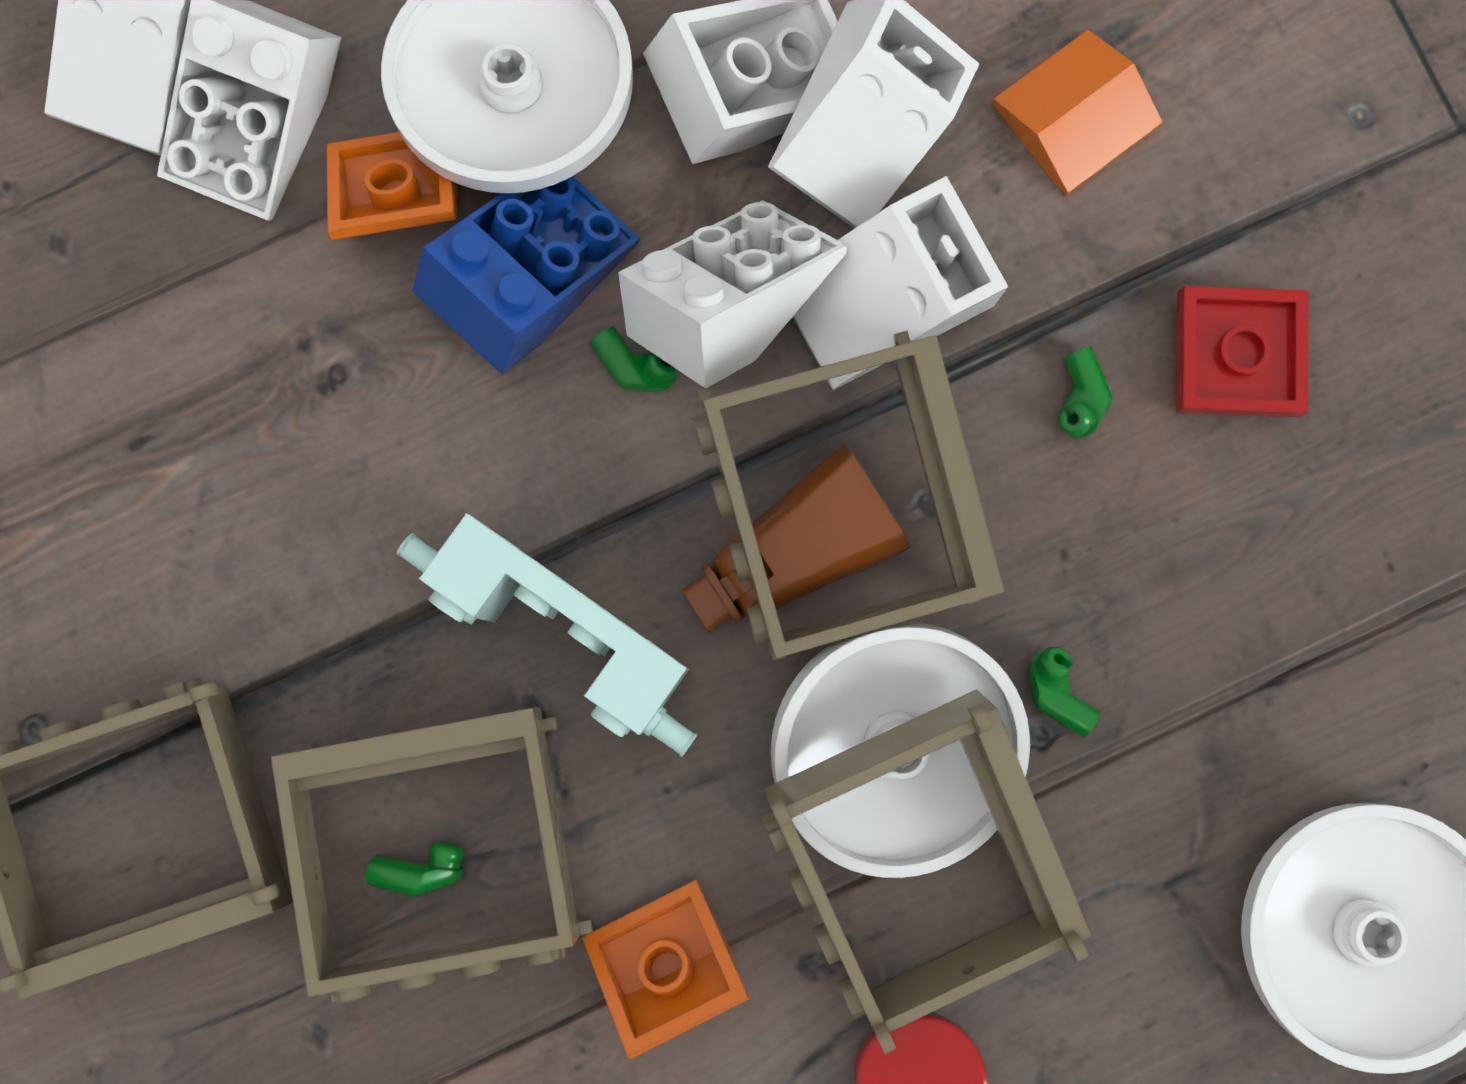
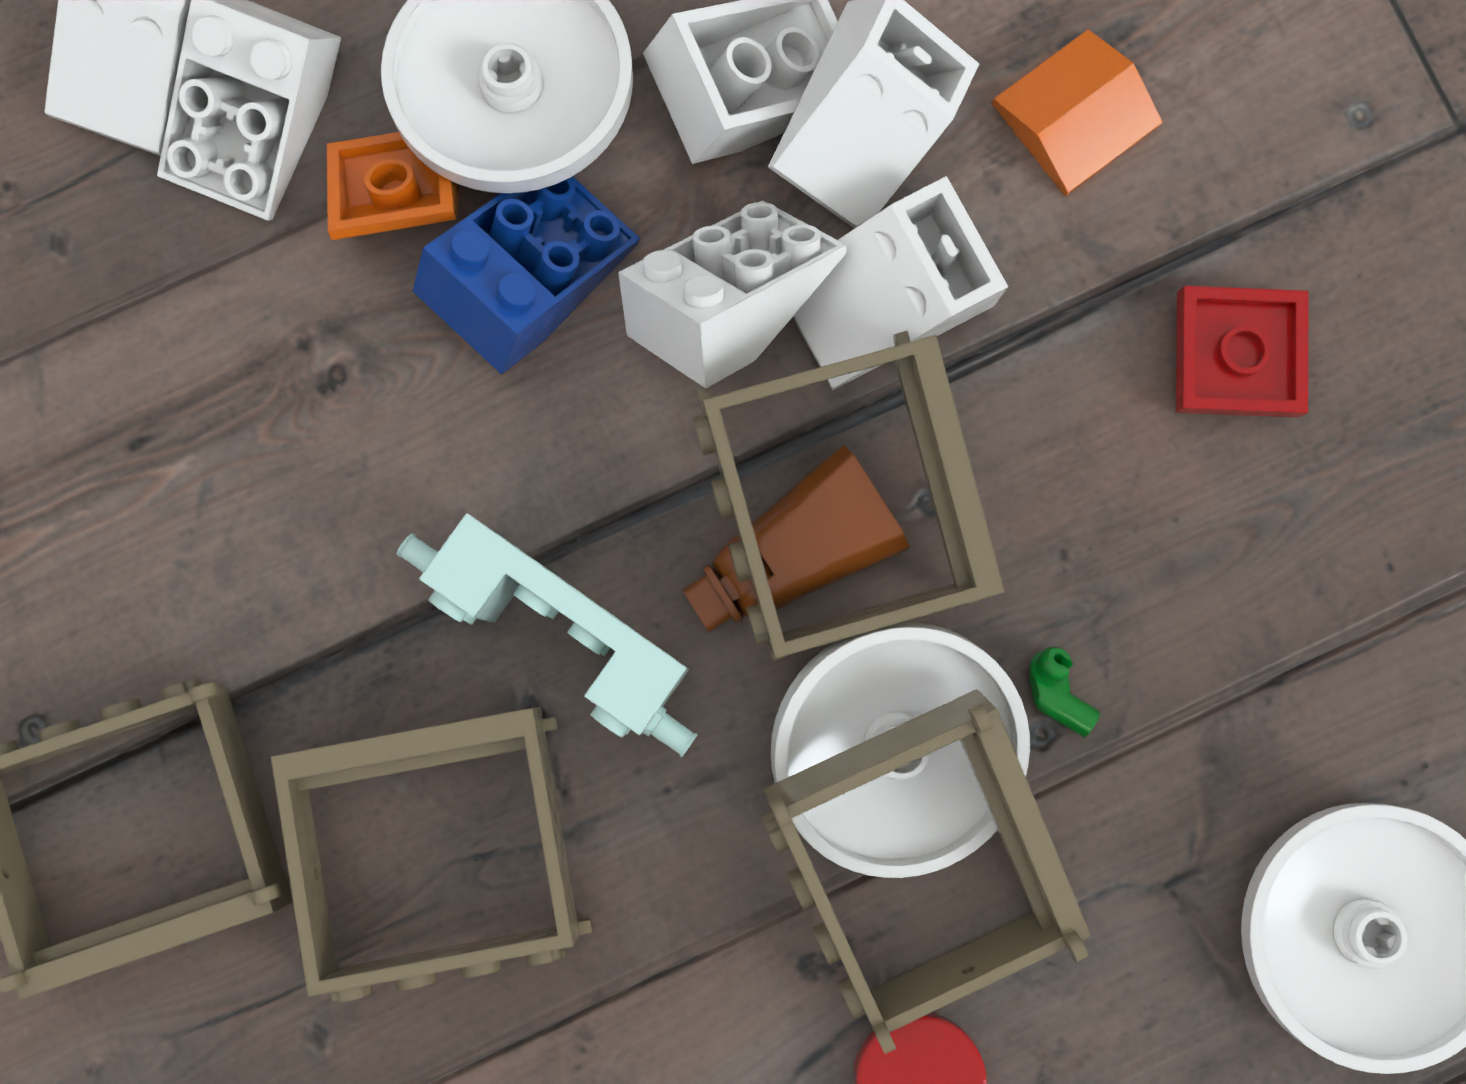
(417, 878): green arm -> none
(630, 369): green arm -> none
(665, 969): orange slope -> none
(1089, 397): green arm -> none

